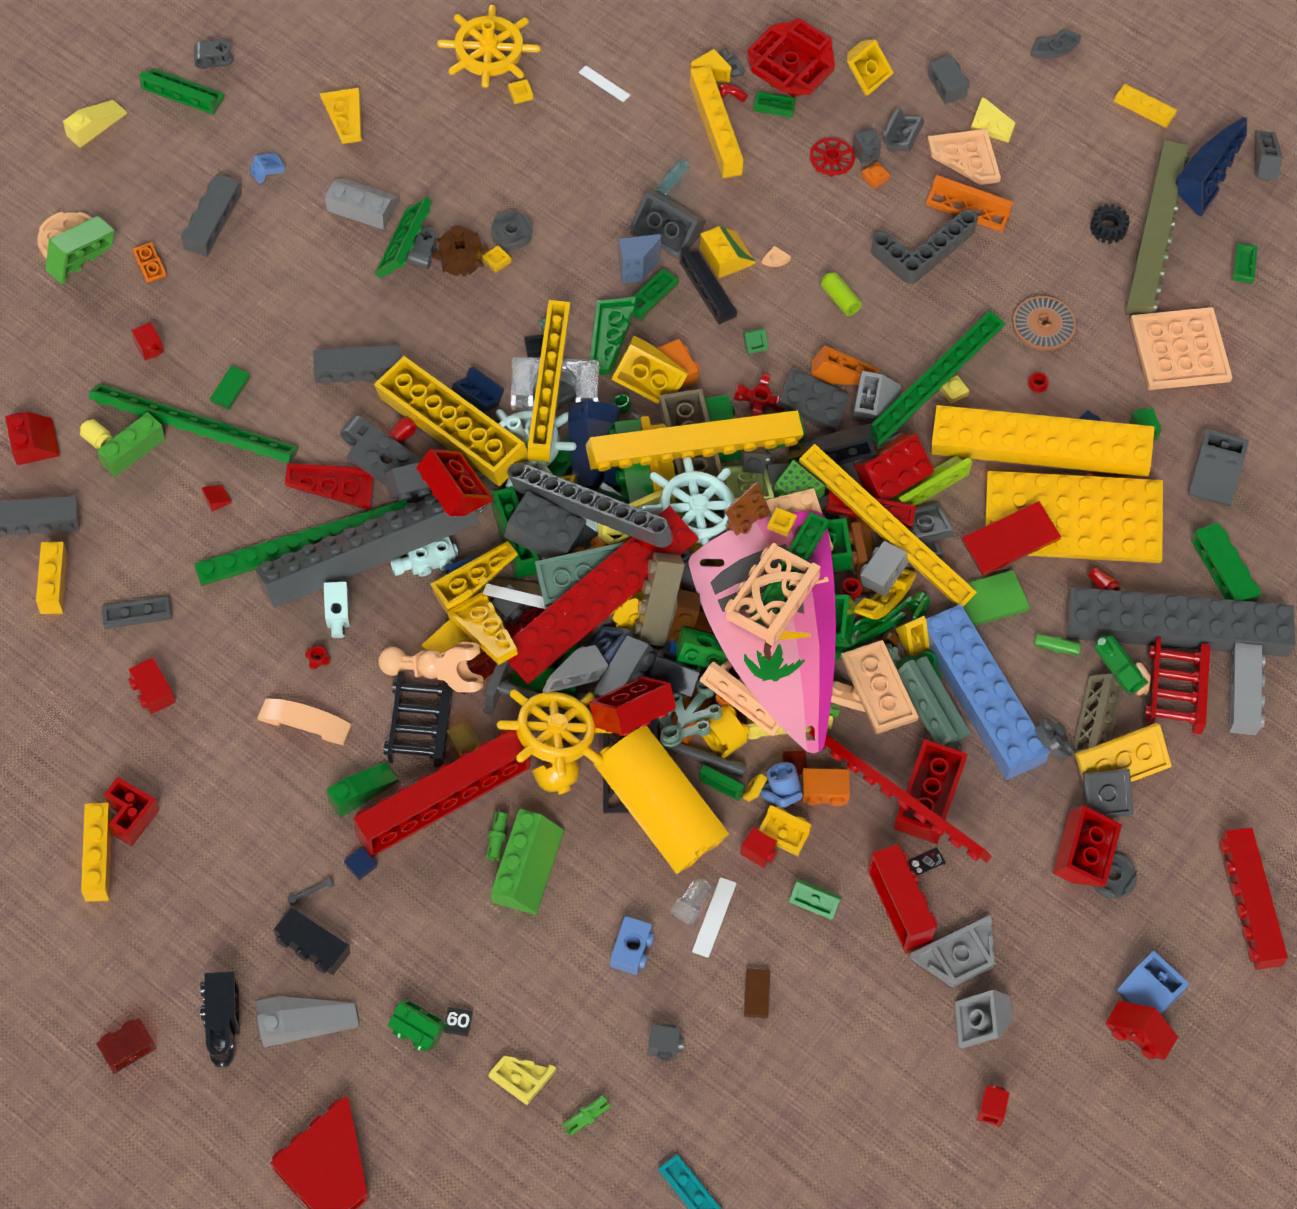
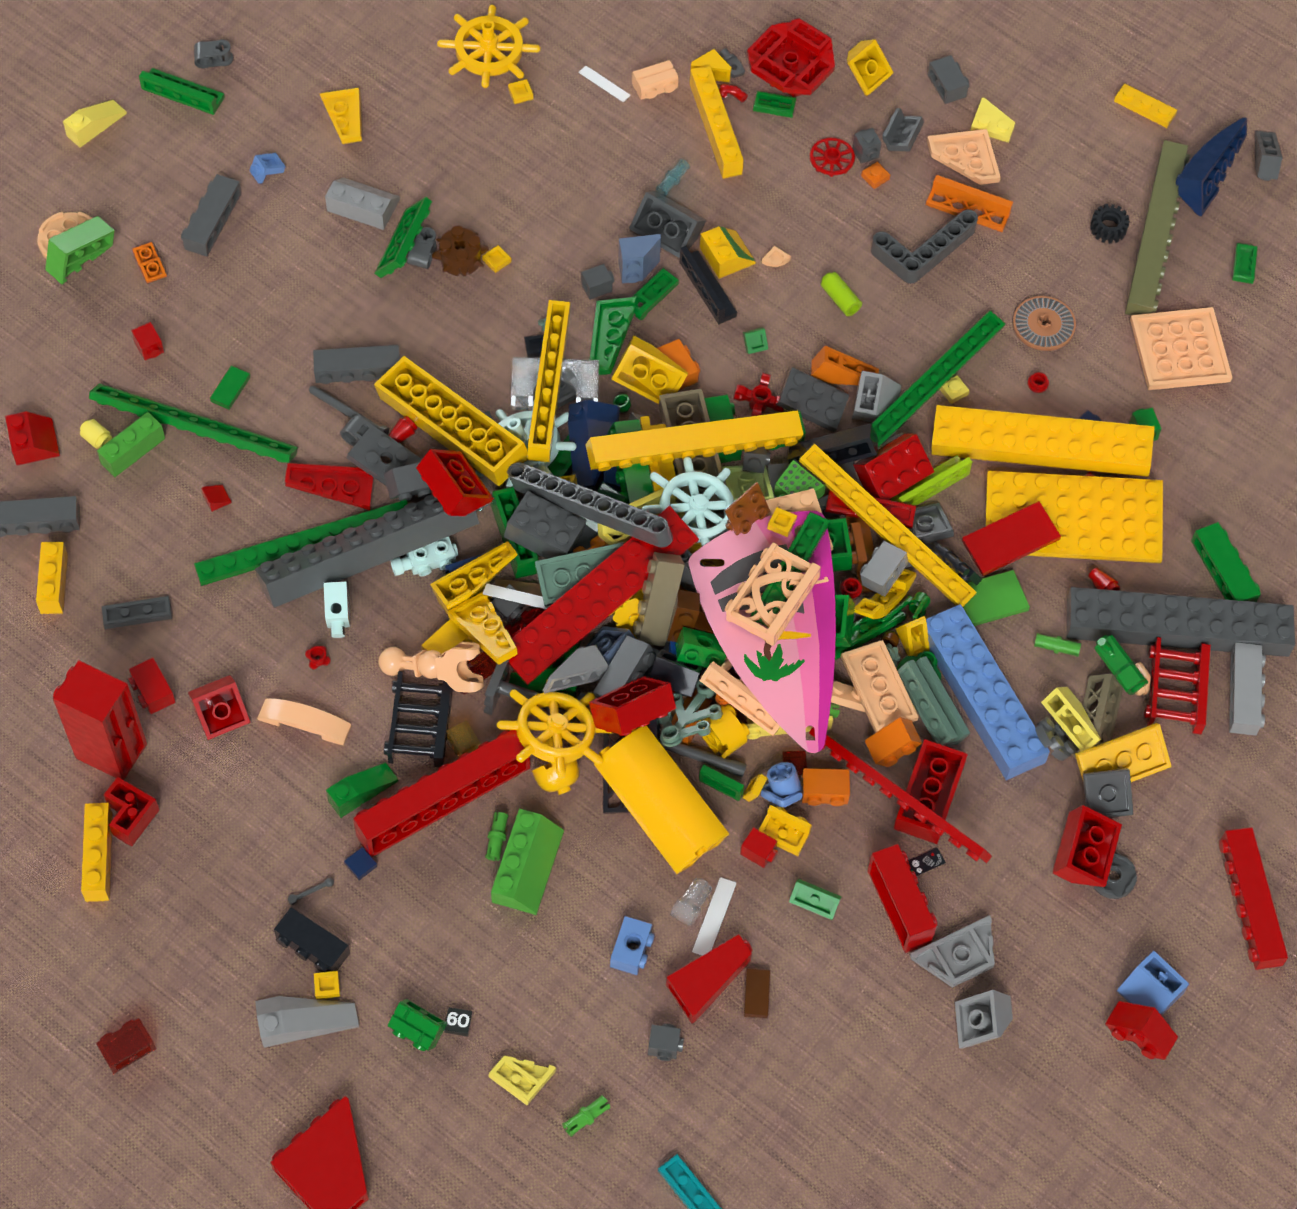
(100, 720): none -> red brick
(219, 707): none -> red slope
(220, 1014): black brick -> none
(326, 985): none -> yellow plate
(342, 407): none -> dark grey bar
(479, 390): dark blue bracket -> none
(515, 240): dark grey plate -> none
(597, 281): none -> dark grey brick
(655, 80): none -> light nougat brick
(708, 976): none -> red slope
(893, 742): none -> orange brick
(957, 564): none -> black plate
(993, 1105): red brick -> none
(1056, 46): dark grey tile -> none
(1071, 717): none -> light yellow slope
(1218, 467): dark grey slope -> none

